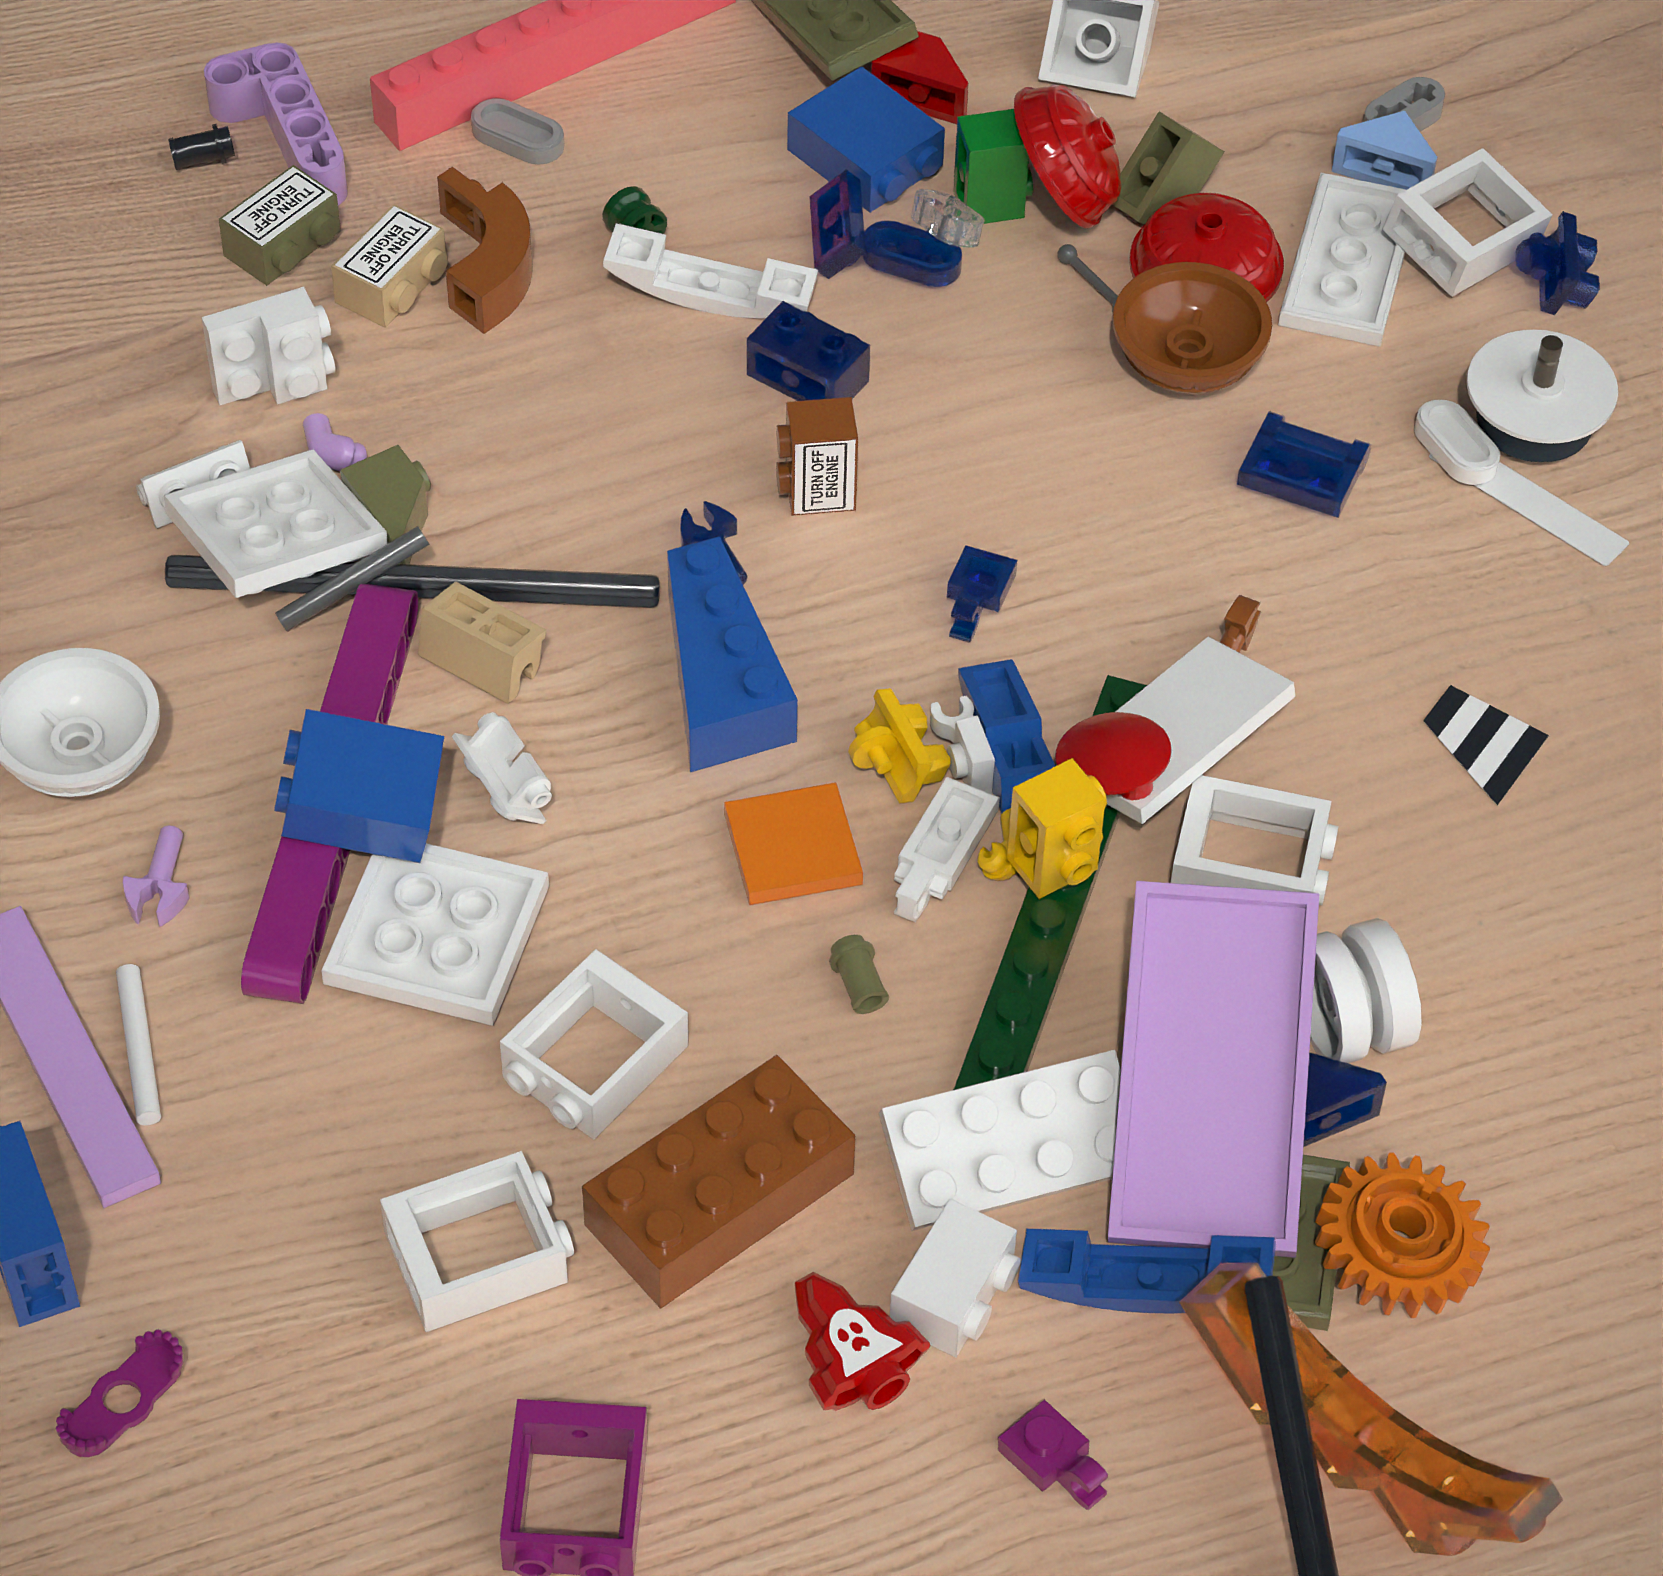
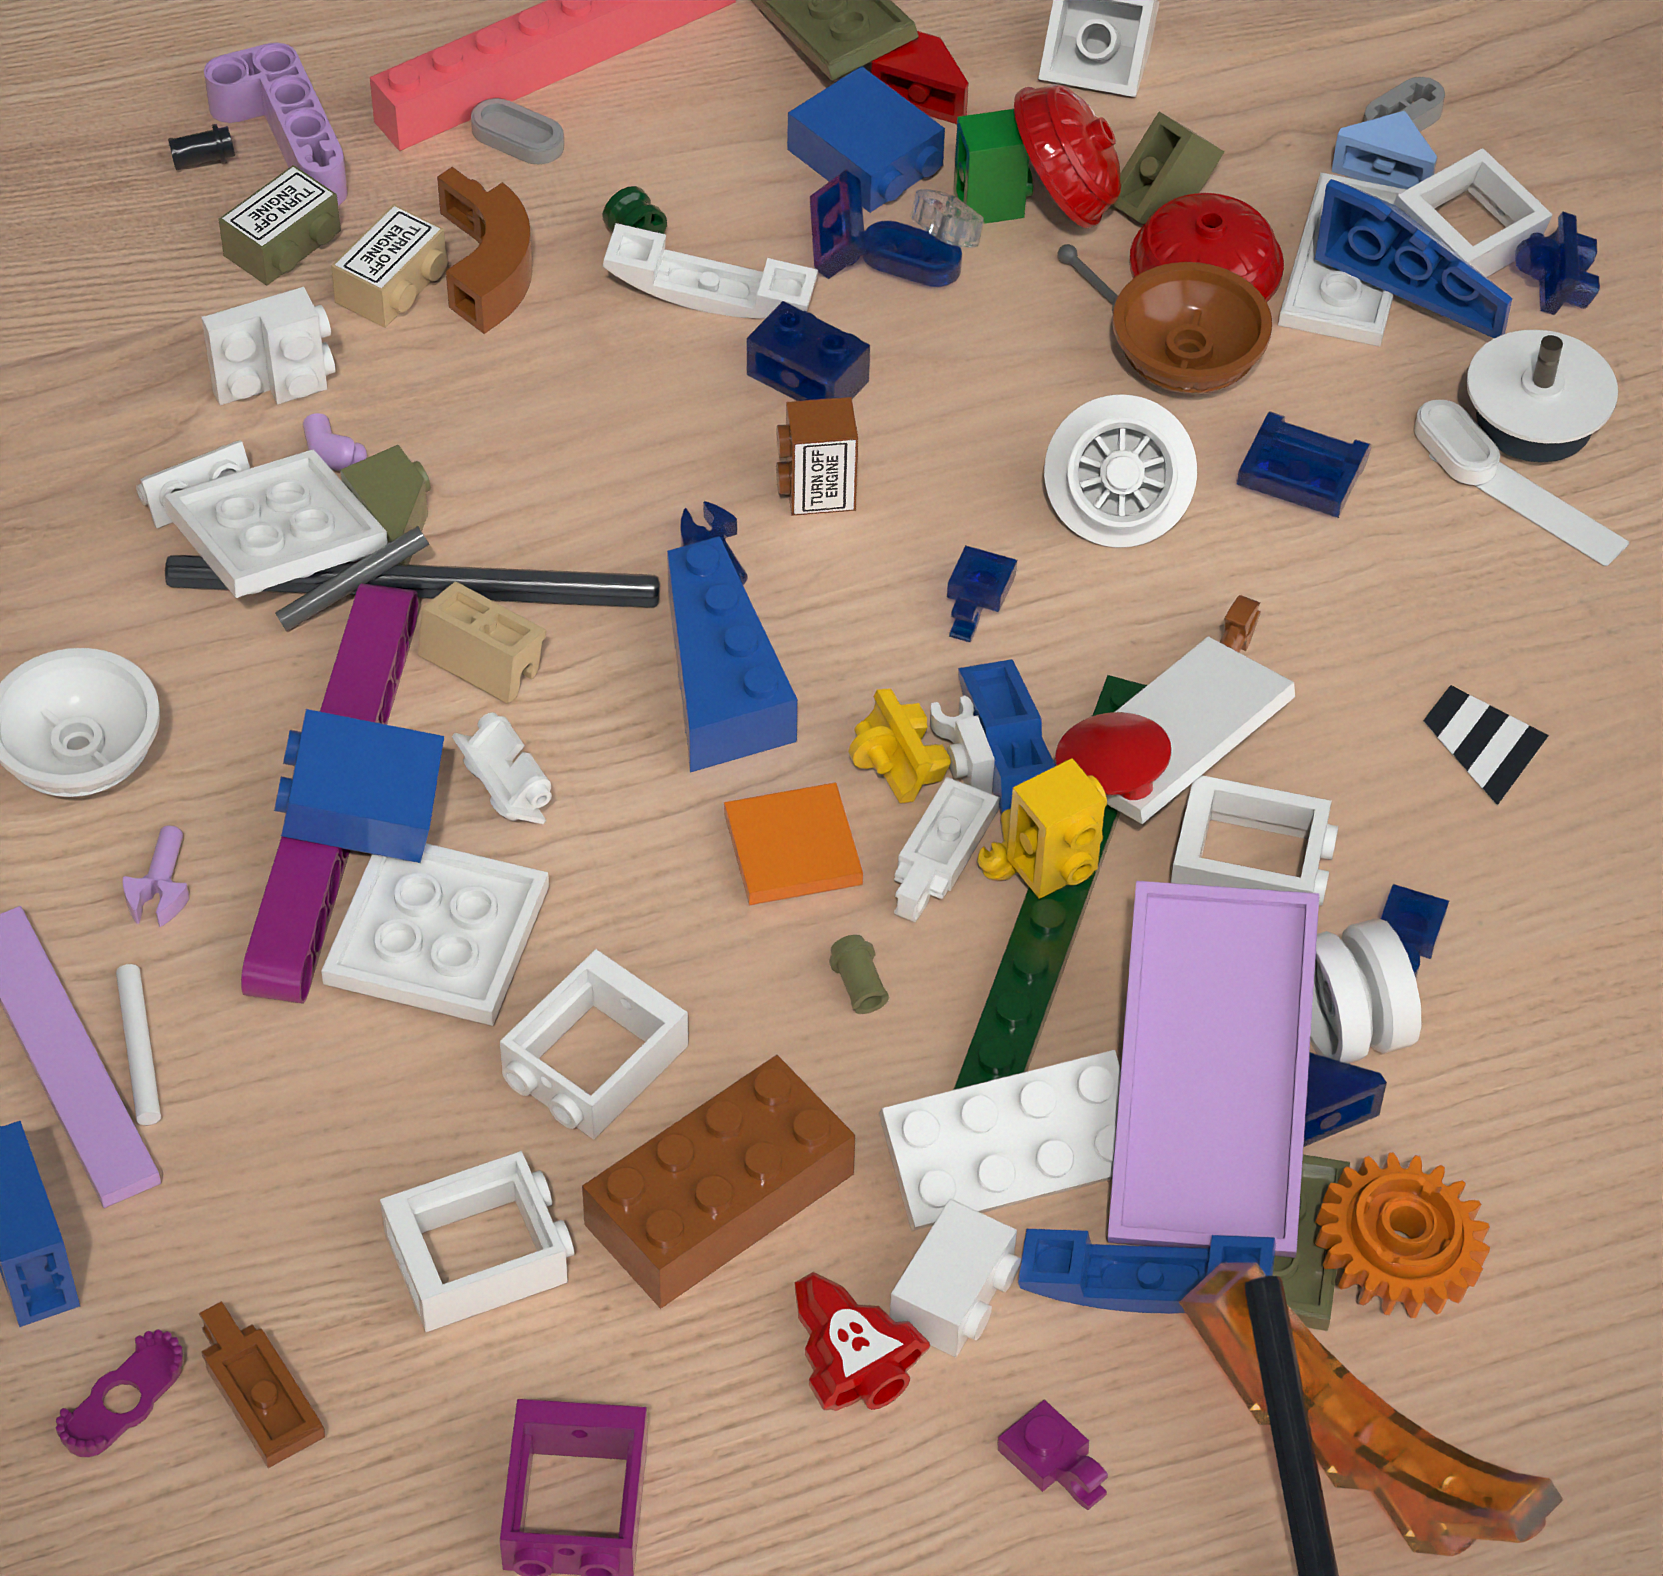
(258, 1387): none -> dark orange hinge
(1120, 470): none -> white piece
(1402, 257): none -> blue wedge
(1416, 920): none -> clear blue plate

